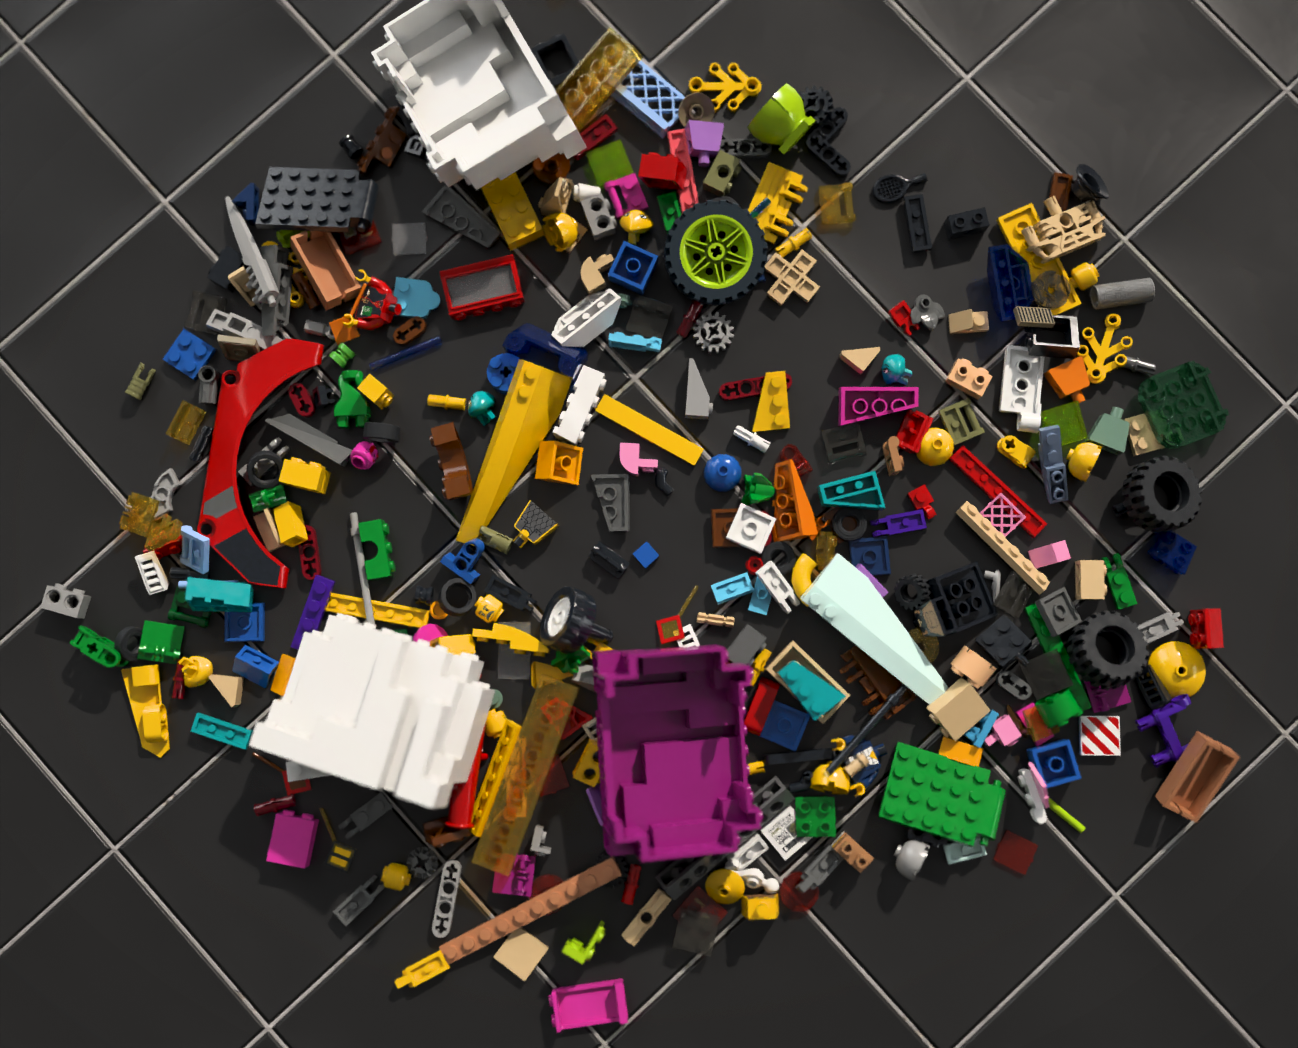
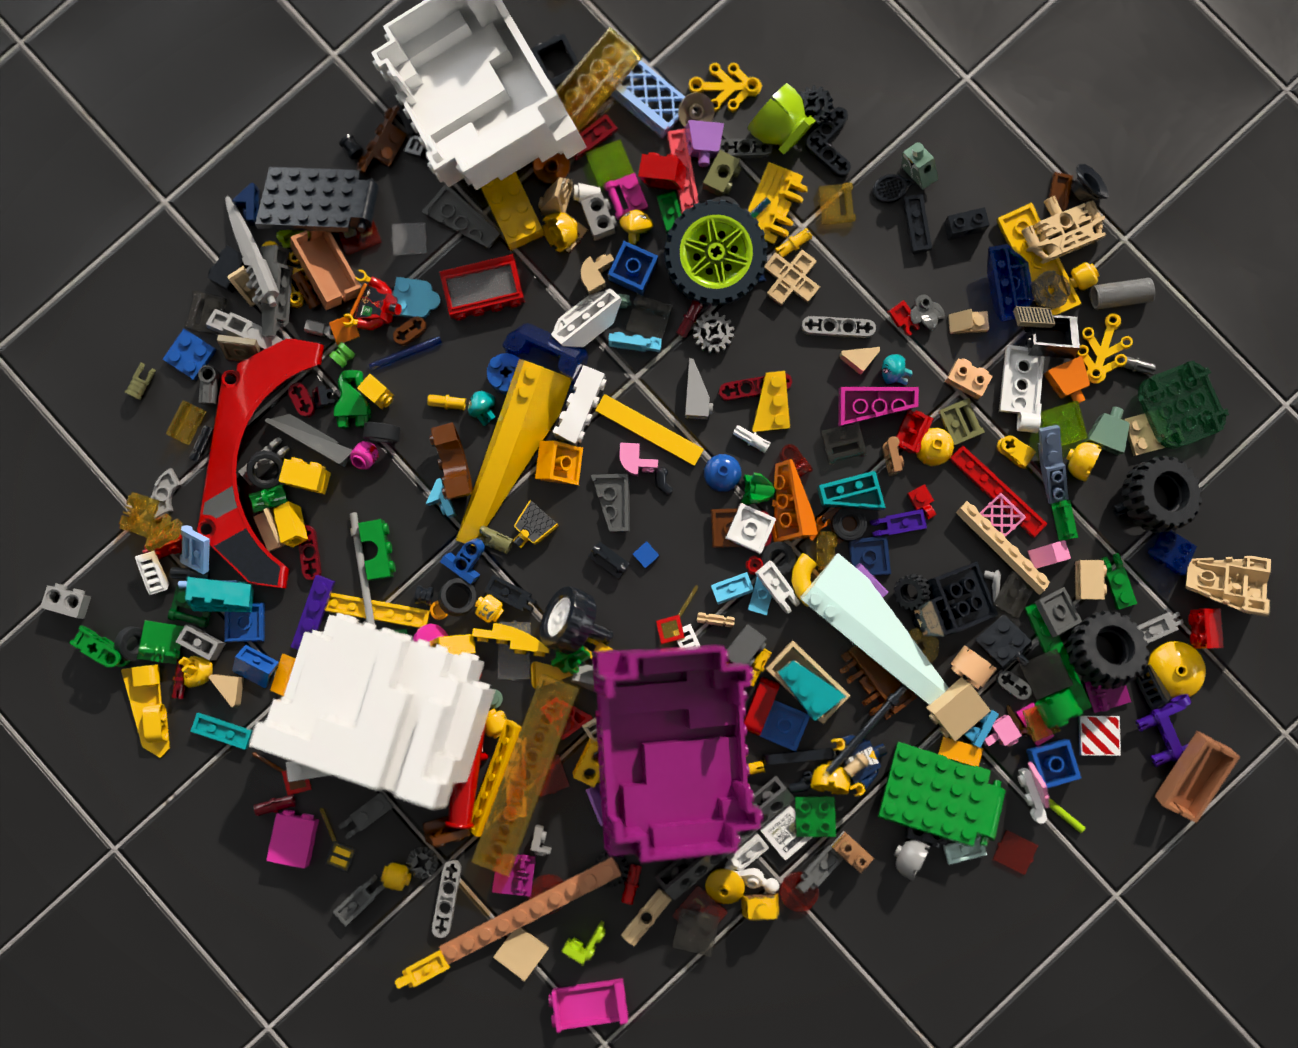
(200, 642): none -> light grey brick
(437, 496): none -> medium azure slope
(838, 327): none -> light grey beam
(915, 161): none -> sand green torso
(1064, 520): none -> green hinge
(1232, 582): none -> tan wedge

